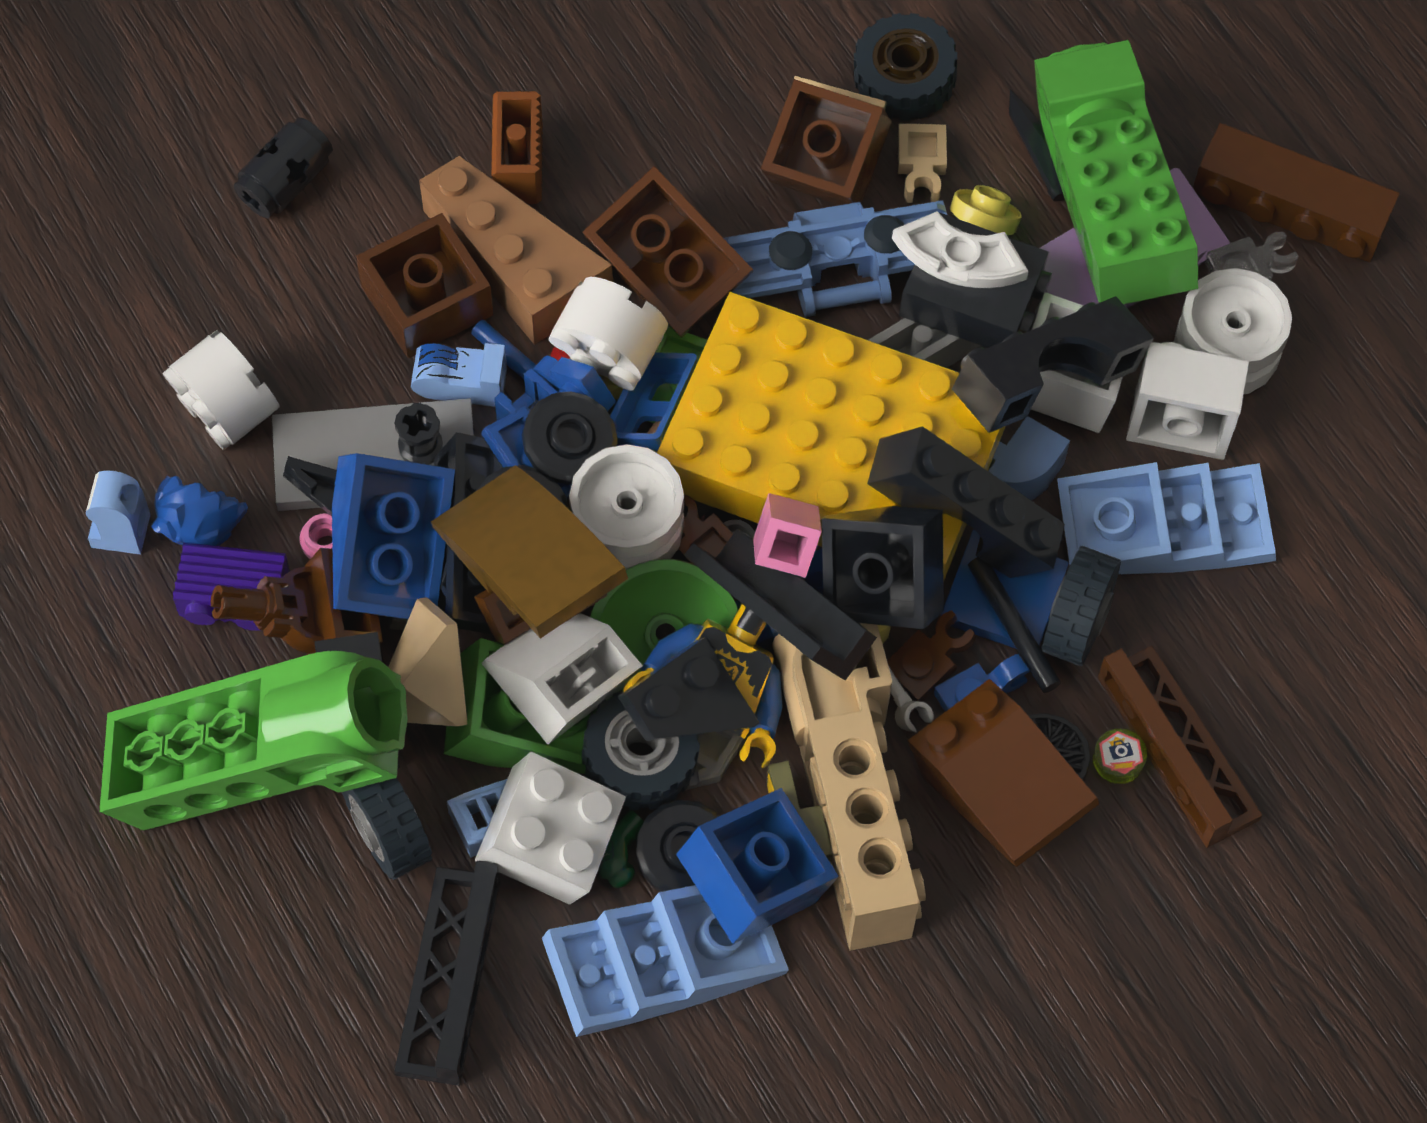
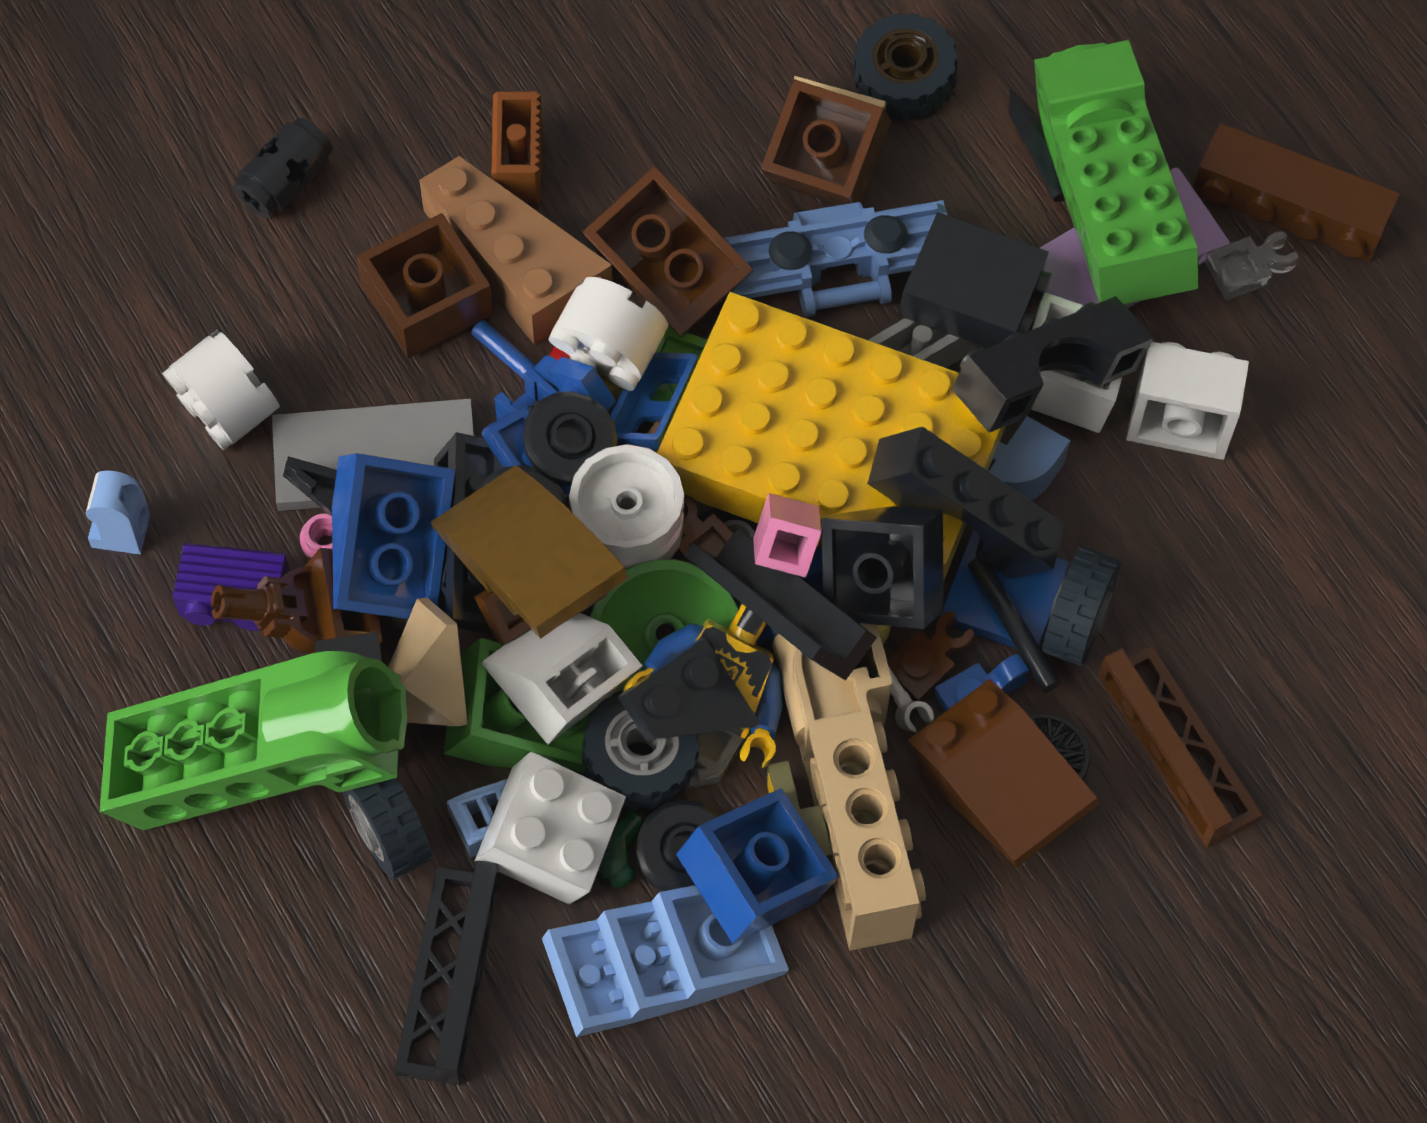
(195, 514): blue hair -> none
(413, 432): black bush -> none
(460, 373): light blue leg -> none
(923, 157): tan plate -> none
(960, 256): white tile -> none
(986, 209): light yellow plate -> none
(1119, 756): tile -> none
(1169, 517): light blue slope -> none
(1239, 316): white wheel -> none

